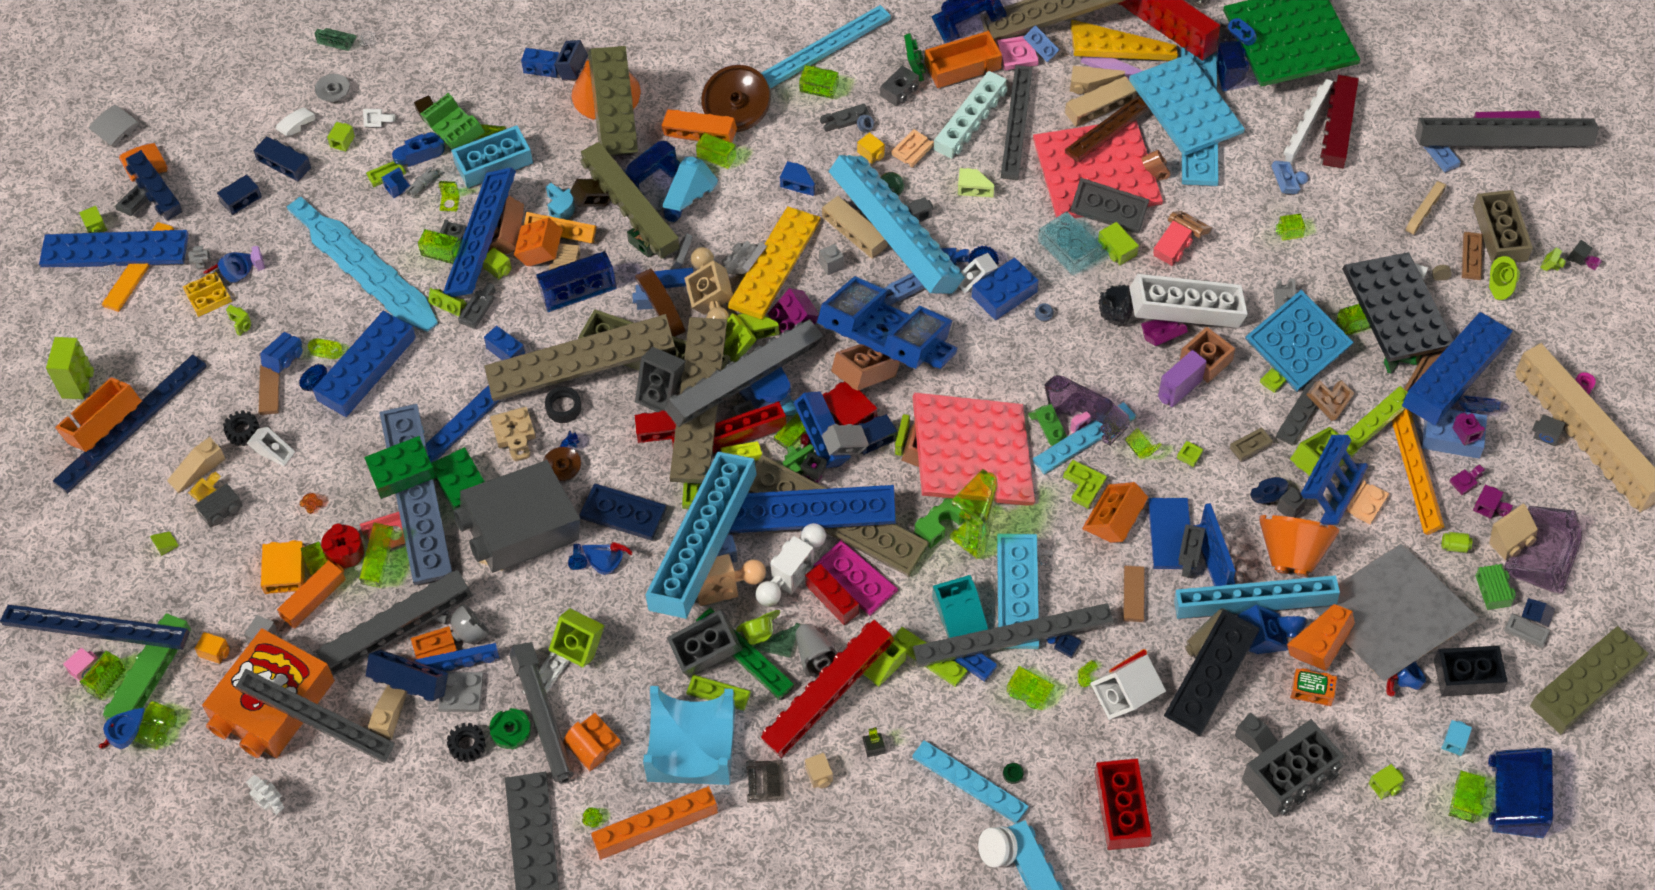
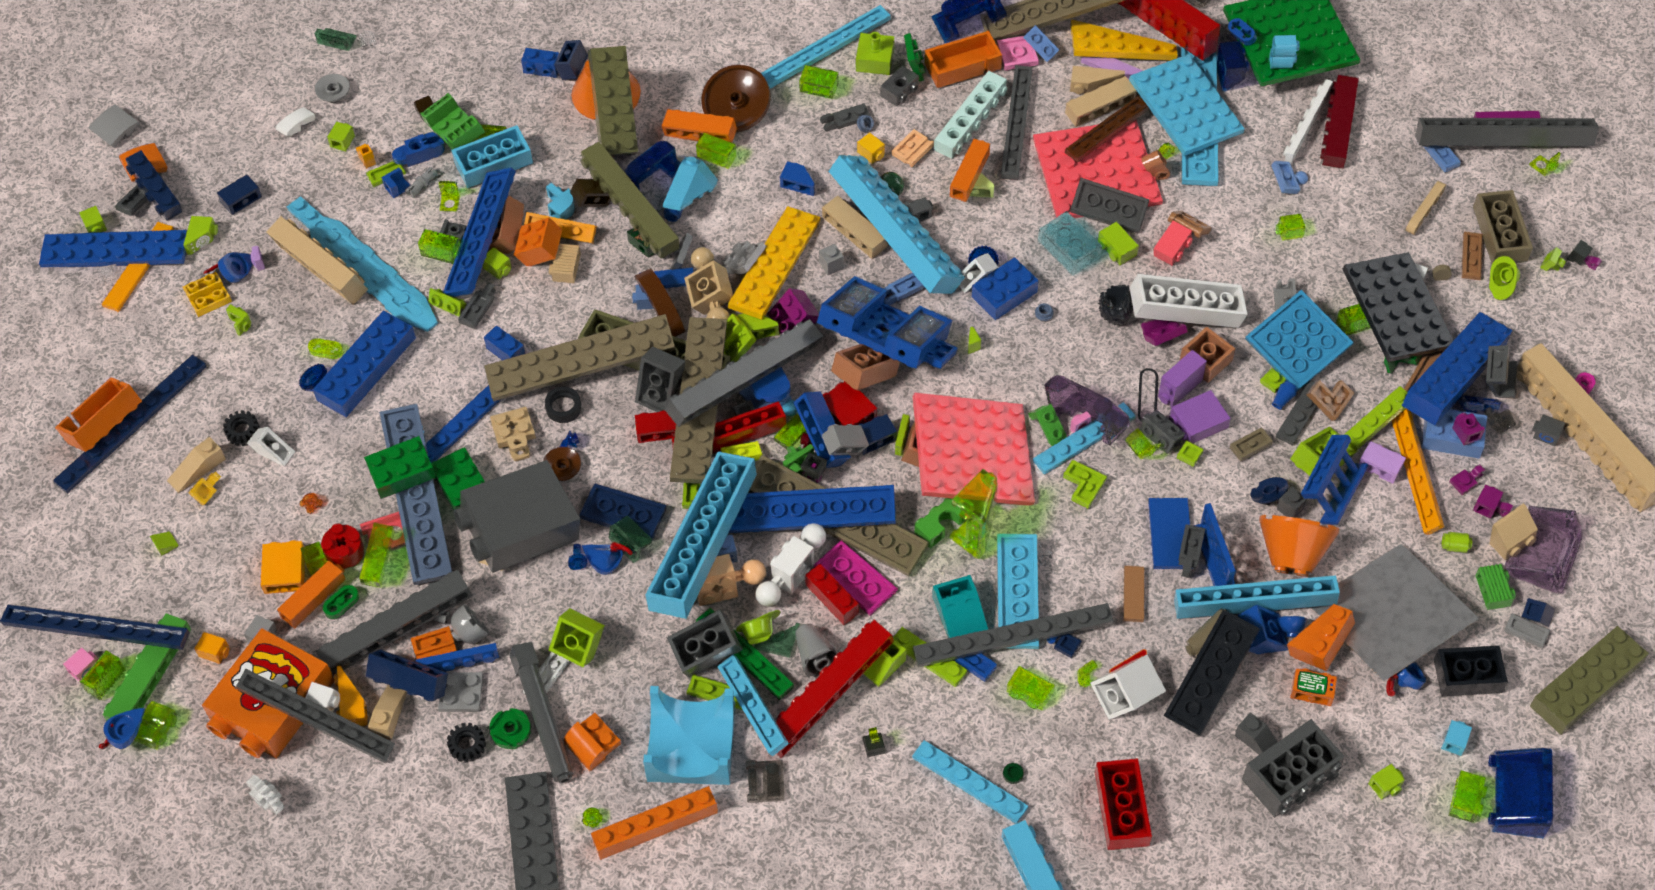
(69, 368): lime brick -> none
(199, 233): none -> lime slope
(199, 256): light grey gear -> none
(218, 505): dark grey brick -> none
(268, 391): medium nougat tile -> none
(281, 352): blue brick -> none
(282, 158): dark blue brick -> none
(318, 259): none -> tan brick
(323, 696): none -> white slope
(340, 602): none -> green plate
(351, 702): none -> light orange slope
(366, 155): none -> light orange piece
(374, 117): white plate -> none
(576, 281): clear blue slope -> none
(630, 535): none -> clear green panel
(753, 705): none -> medium azure plate
(819, 771): tan brick -> none
(875, 53): none -> lime brick
(961, 256): blue plate -> none
(970, 170): none -> orange brick
(974, 341): none -> lime slope
(997, 846): white head -> none
(1116, 511): orange slope -> none
(1140, 389): none -> black piece
(1162, 430): none -> dark grey brick
(1167, 150): none -> clear neon green tile
(1200, 417): none -> medium lavender brick
(1283, 51): none -> medium azure brick
(1284, 395): none -> blue cone
(1367, 502): light nougat plate -> none
(1382, 461): none -> lavender brick
(1500, 421): none -> clear smoke bracket
(1501, 372): none -> dark grey panel
(1551, 165): none -> clear neon green bracket

